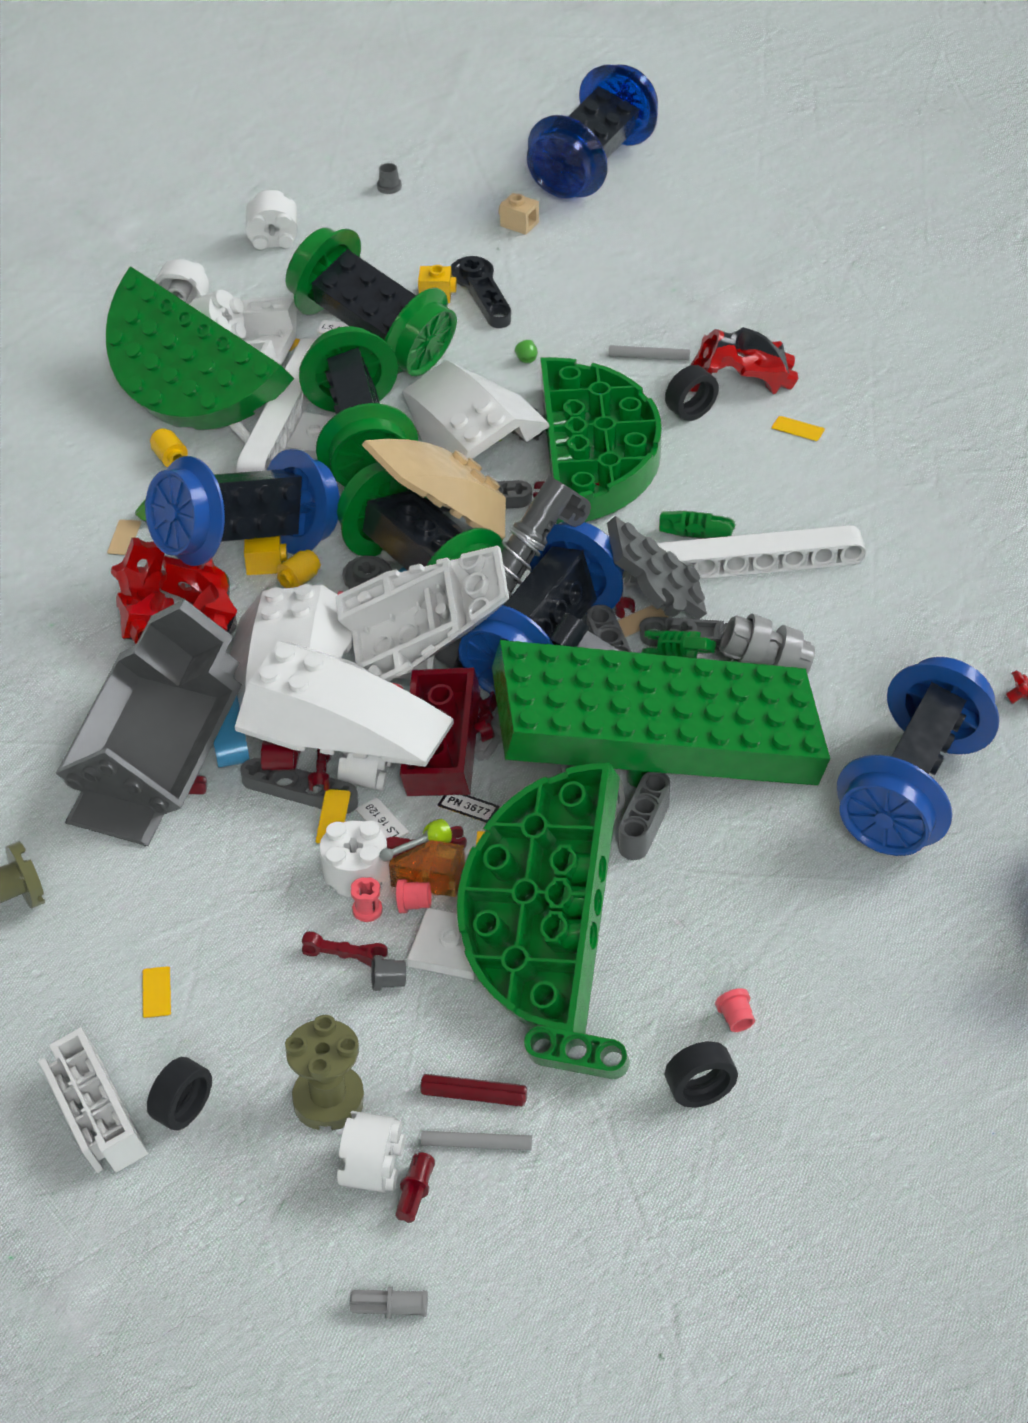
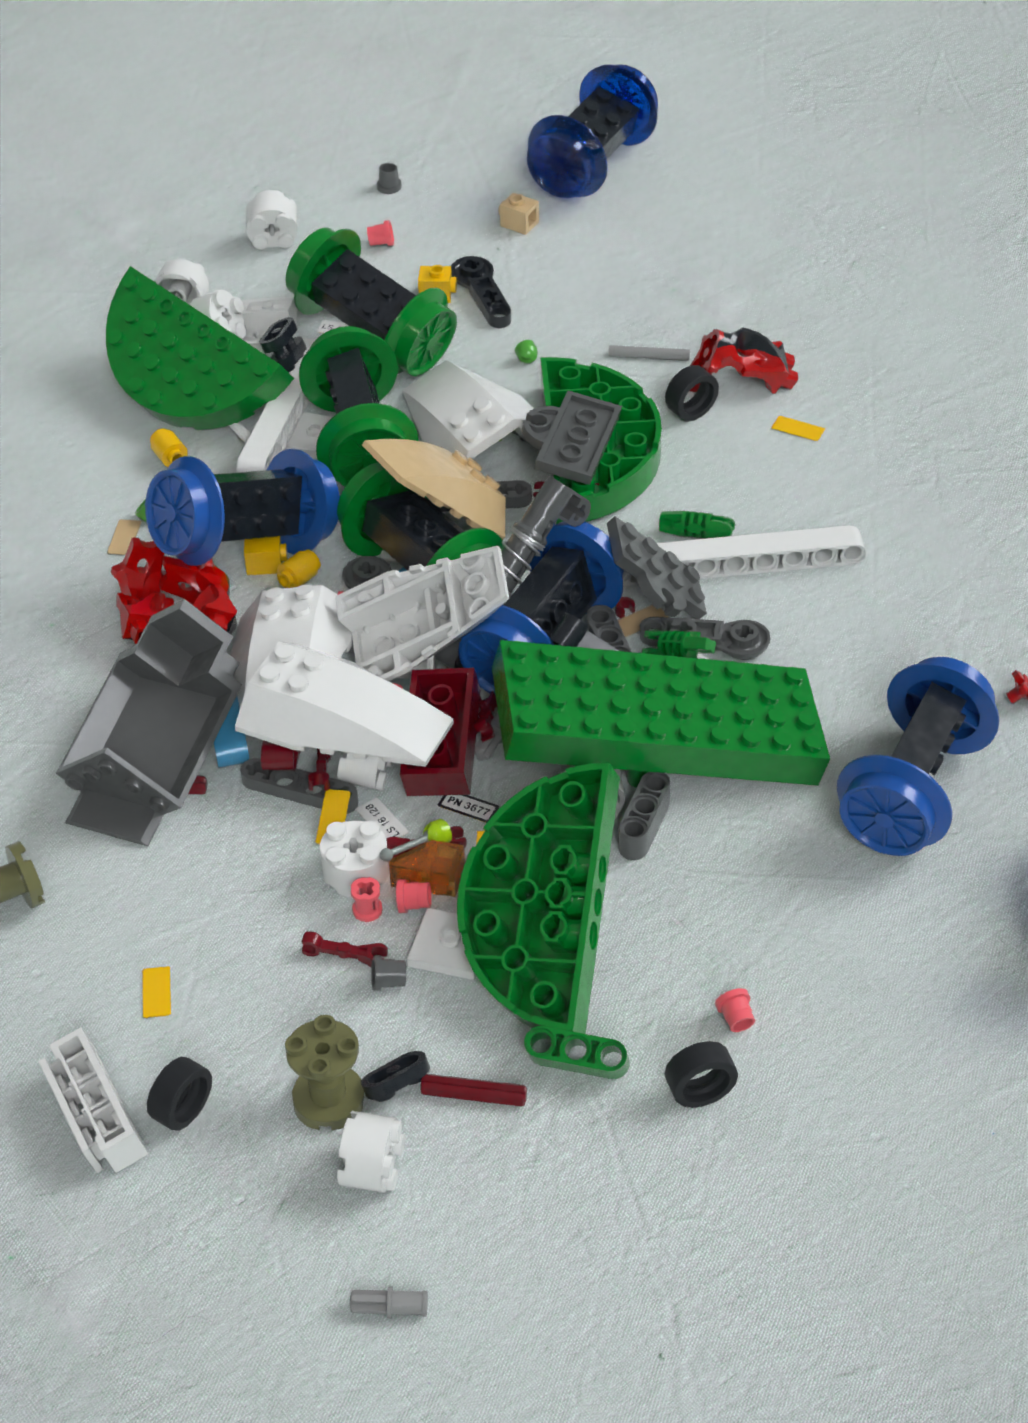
(280, 341): none -> black brick
(381, 234): none -> coral piece
(395, 1075): none -> black plate
(414, 1186): dark red axle -> none
(476, 1140): light grey bar -> none
(571, 435): none -> dark grey plate
(755, 643): light grey piece -> none

